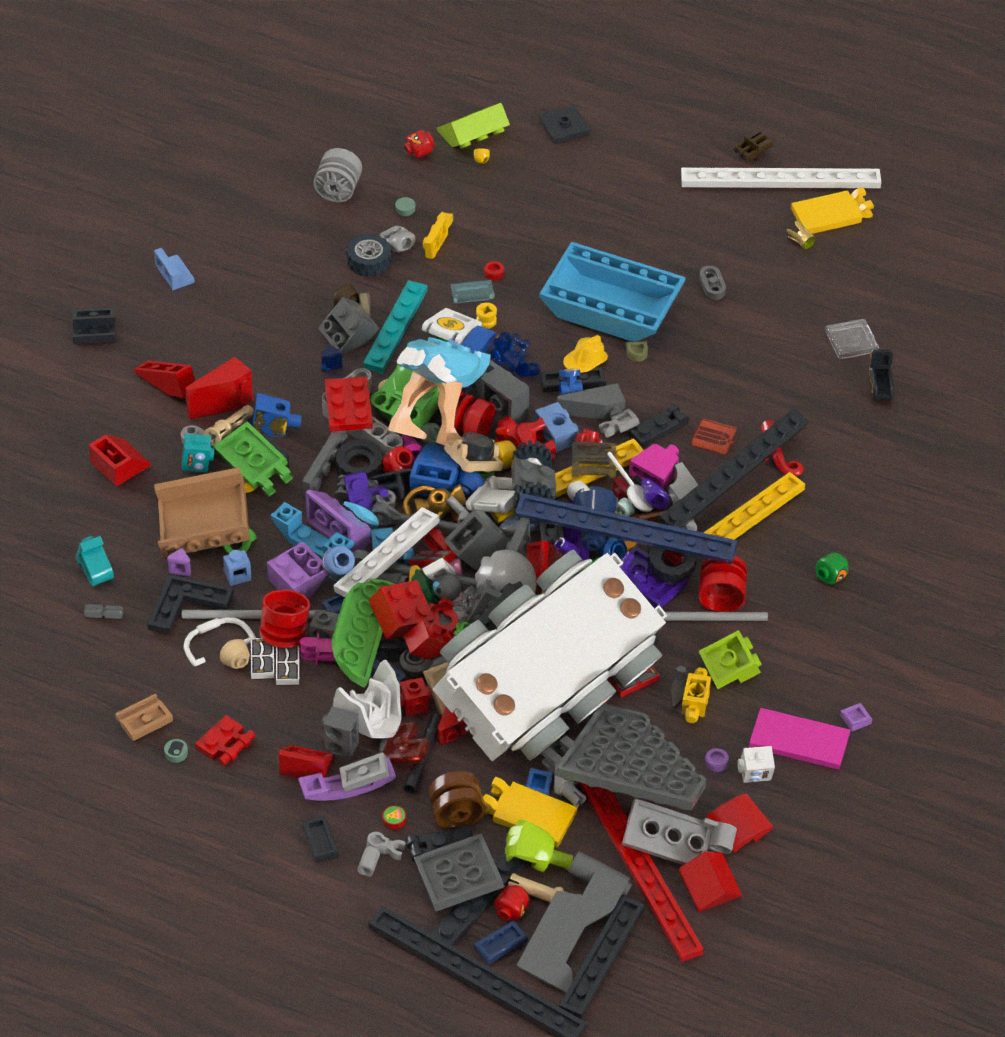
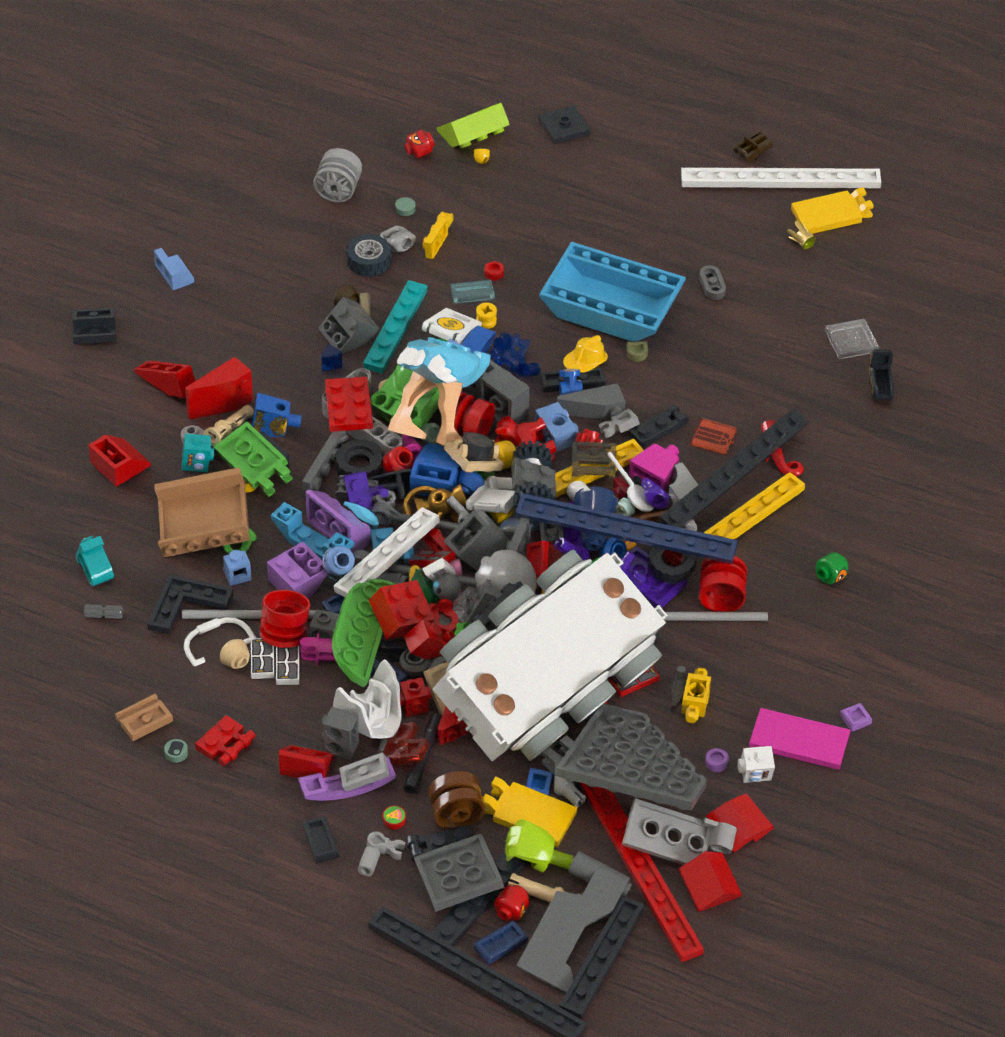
(179, 563): medium lavender slope -> none
(730, 660): lime plate -> none

